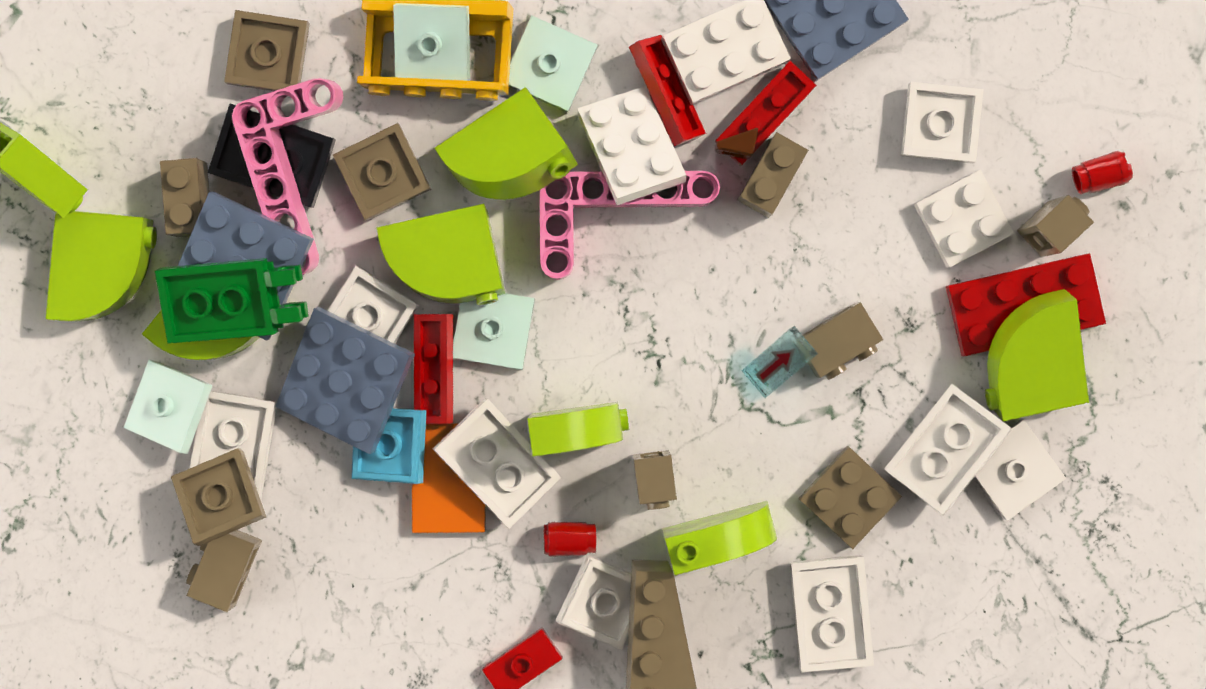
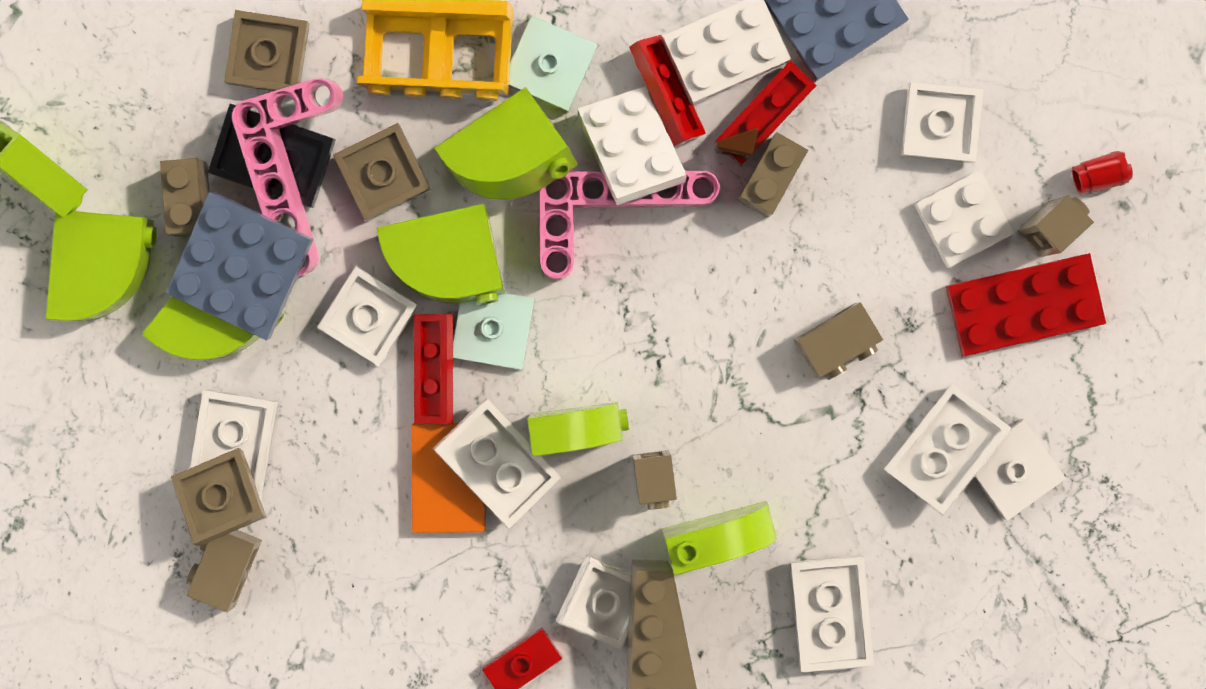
(168, 406): light aqua plate -> none
(226, 300): green tile -> none
(344, 380): sand blue plate -> none
(399, 451): medium azure tile -> none
(431, 41): light aqua plate -> none
(569, 538): red piece -> none
(779, 362): clear light blue tile -> none
(850, 497): dark tan plate -> none
(1037, 359): lime brick -> none

